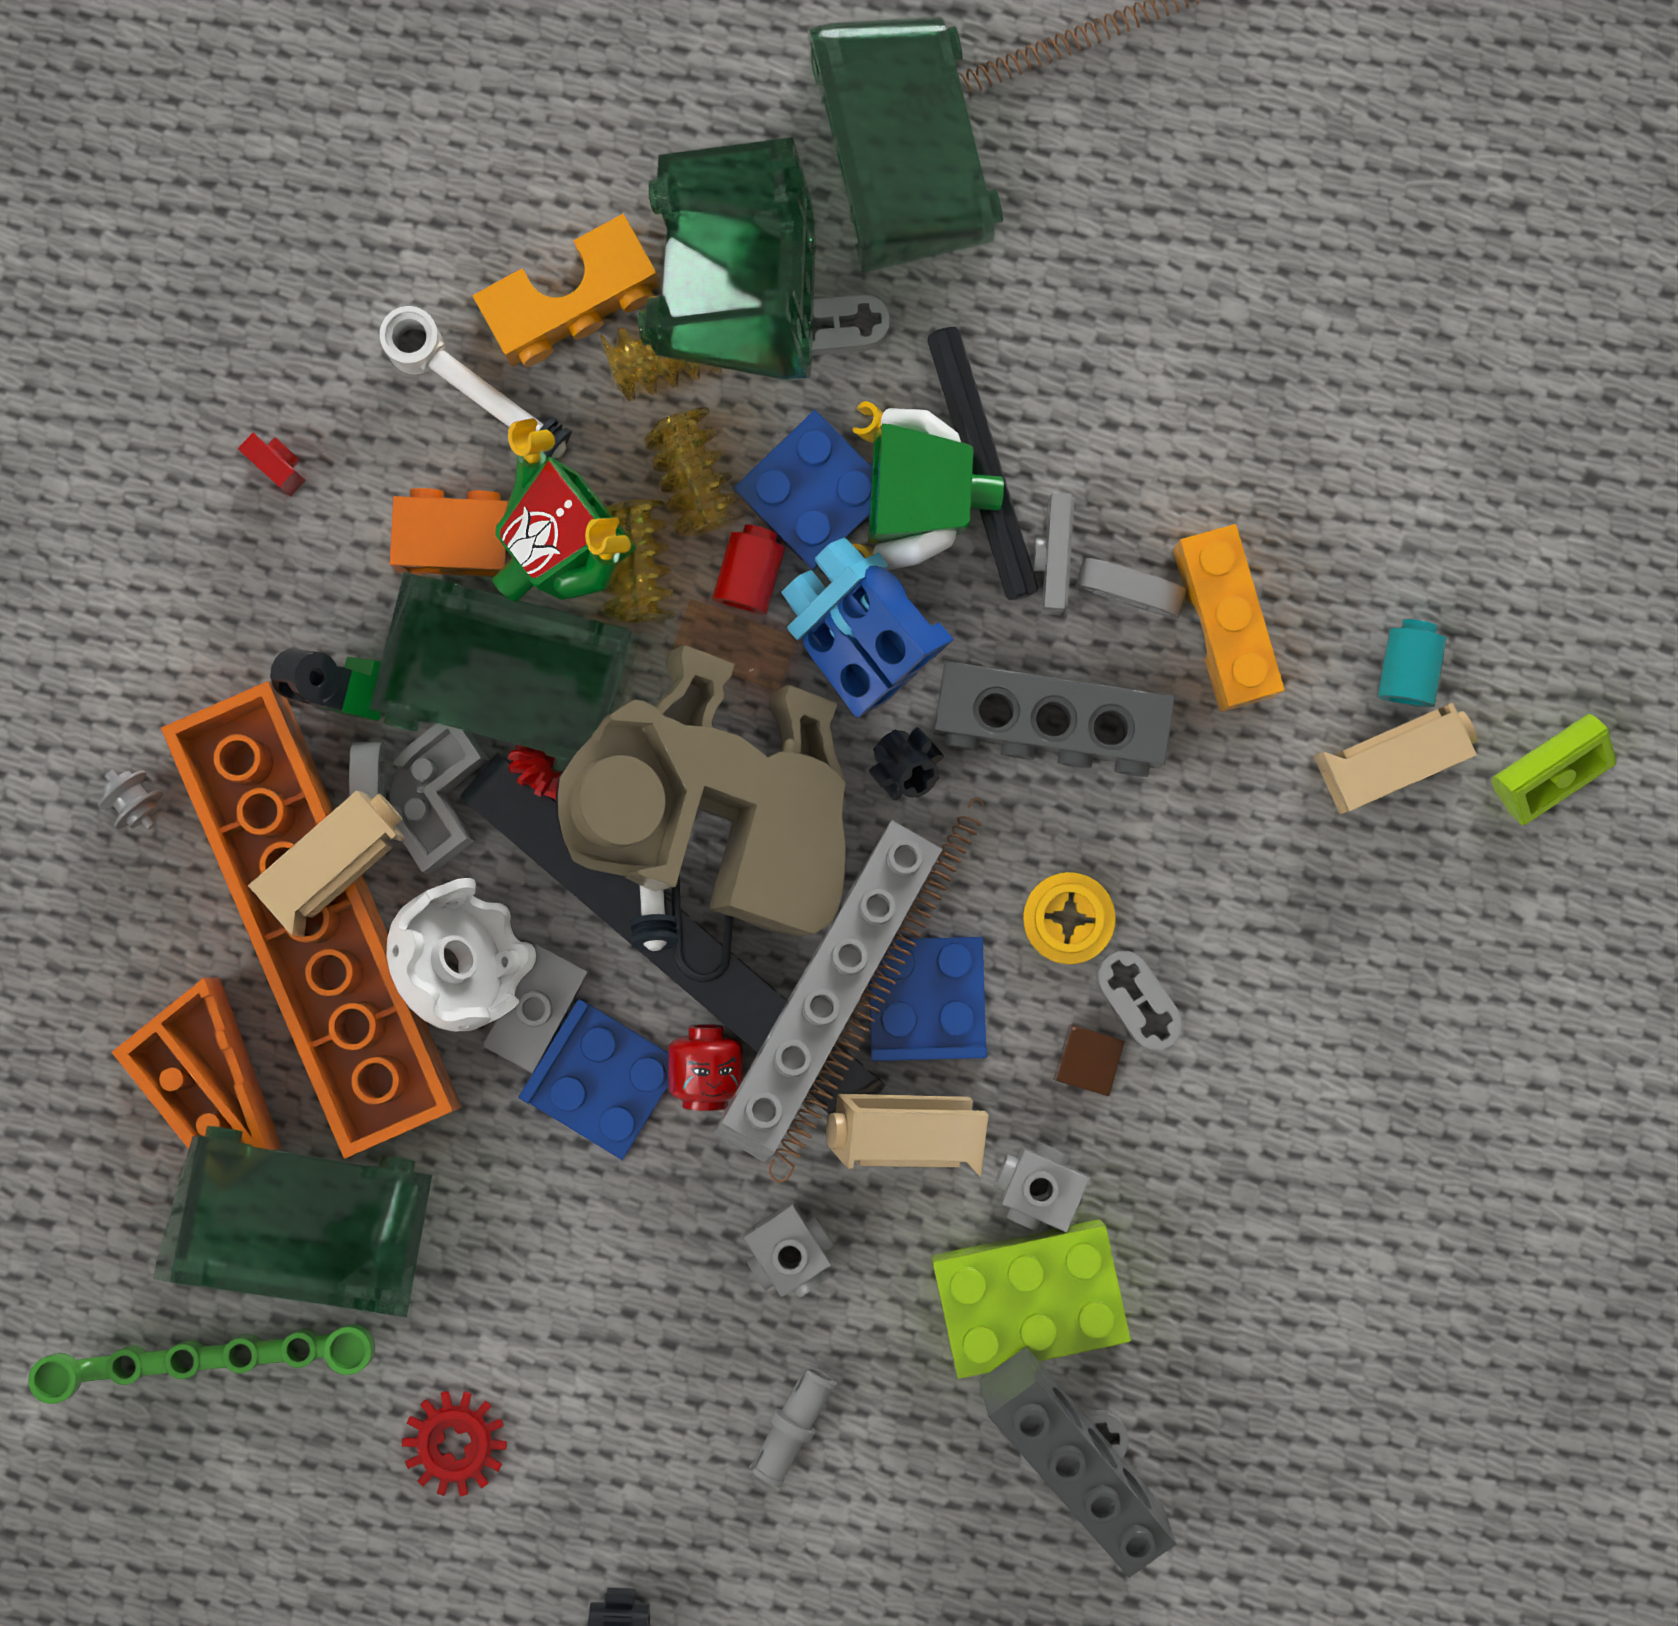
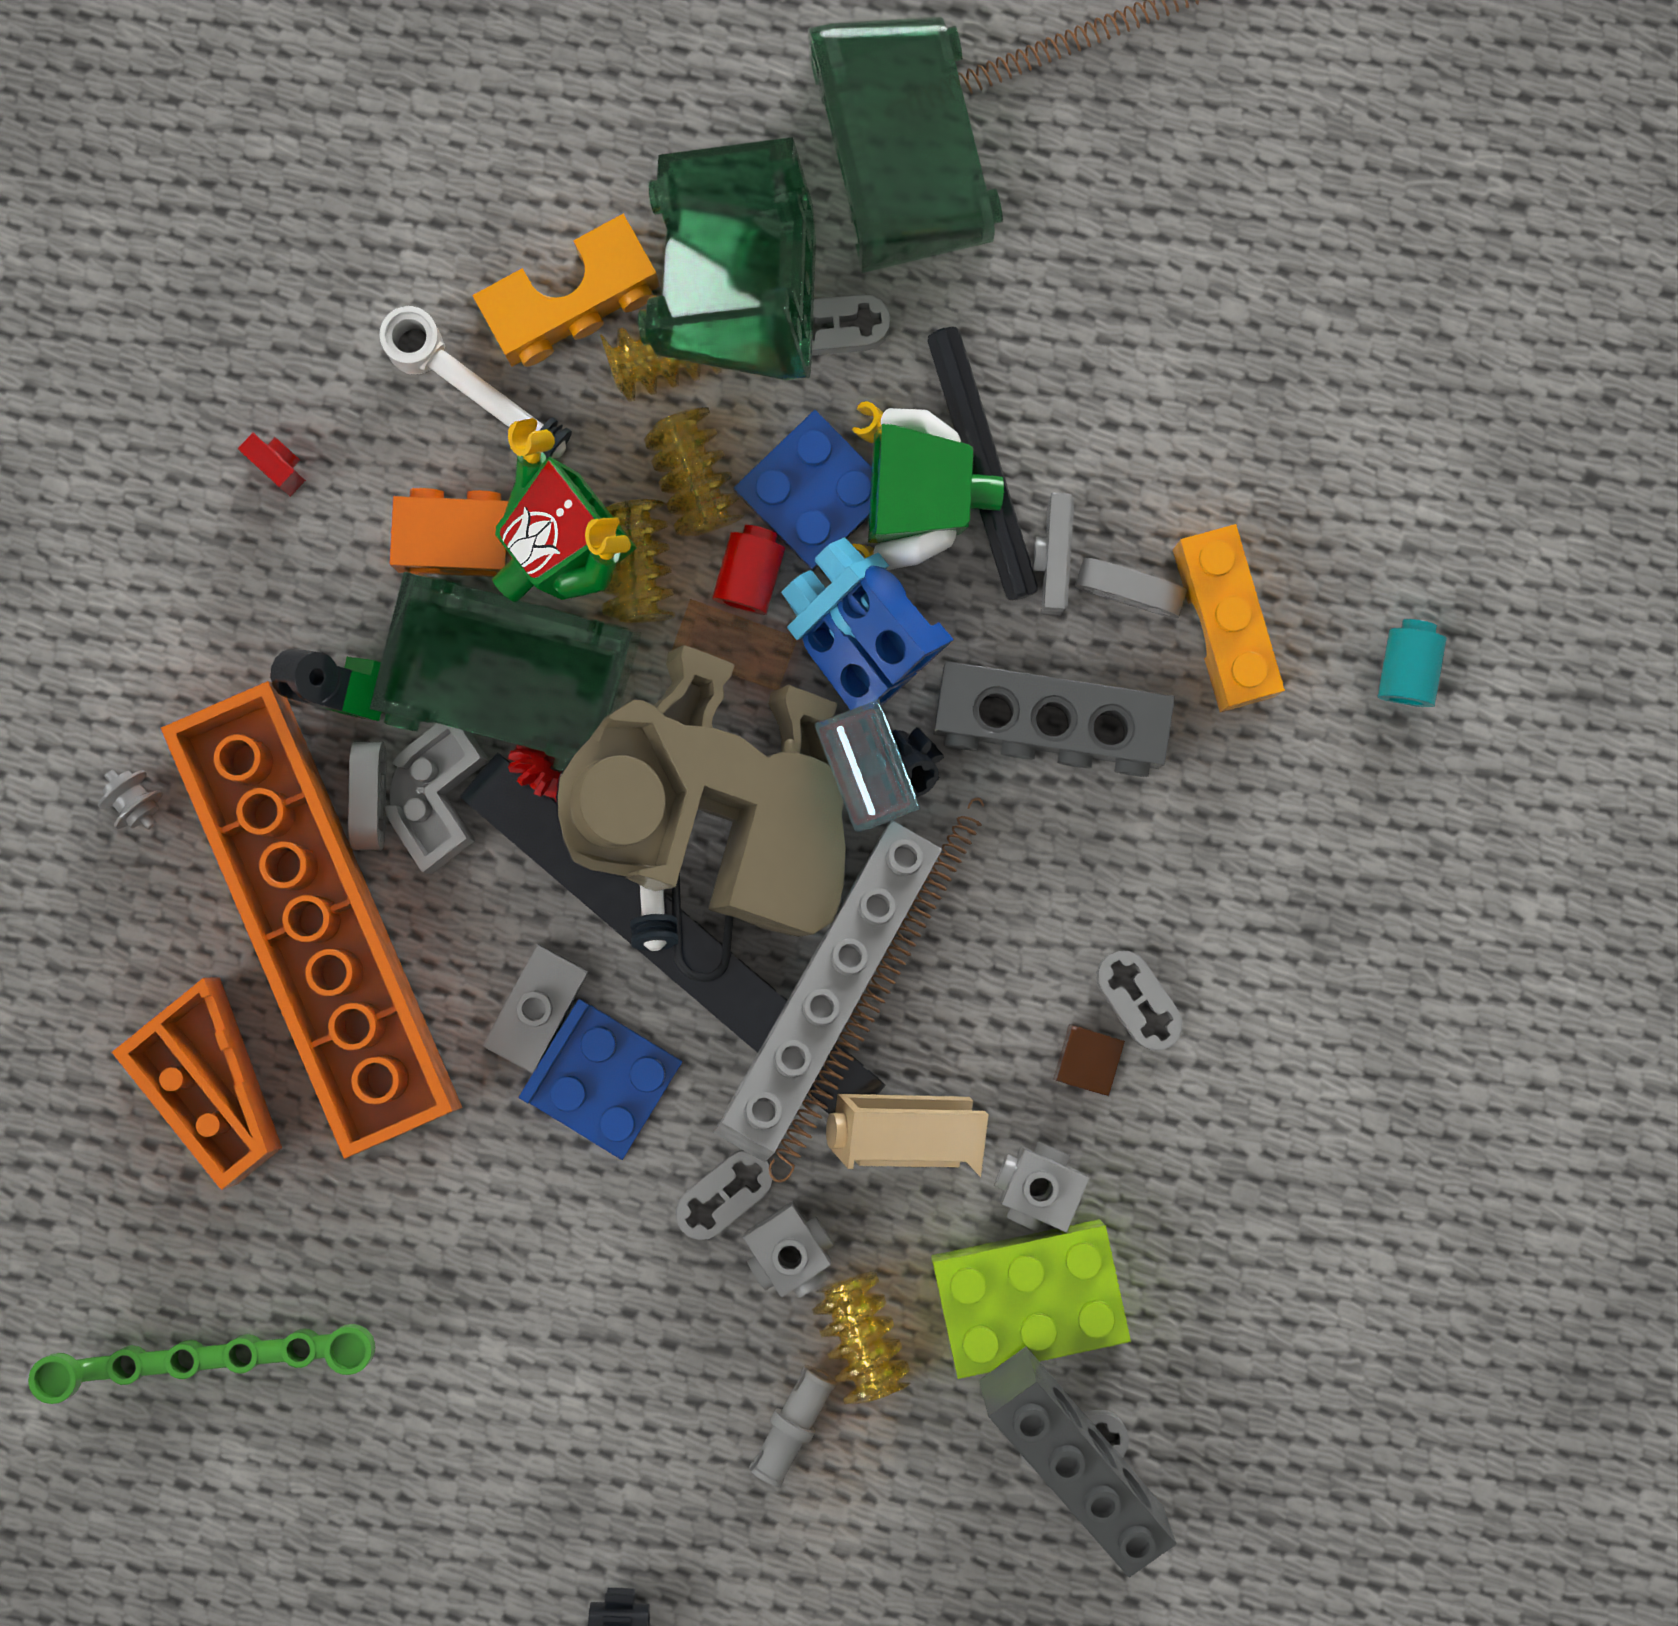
(295, 1225): clear green windscreen -> none
(328, 860): tan window -> none
(445, 1465): red gear -> none
(480, 938): white plate -> none
(705, 1068): red head -> none
(733, 1205): none -> light grey beam
(862, 1338): none -> clear yellow piece
(867, 766): none -> clear light blue slope
(934, 1005): blue piece -> none
(1086, 939): yellow gear -> none
(1397, 757): tan window -> none
(1555, 769): lime brick -> none

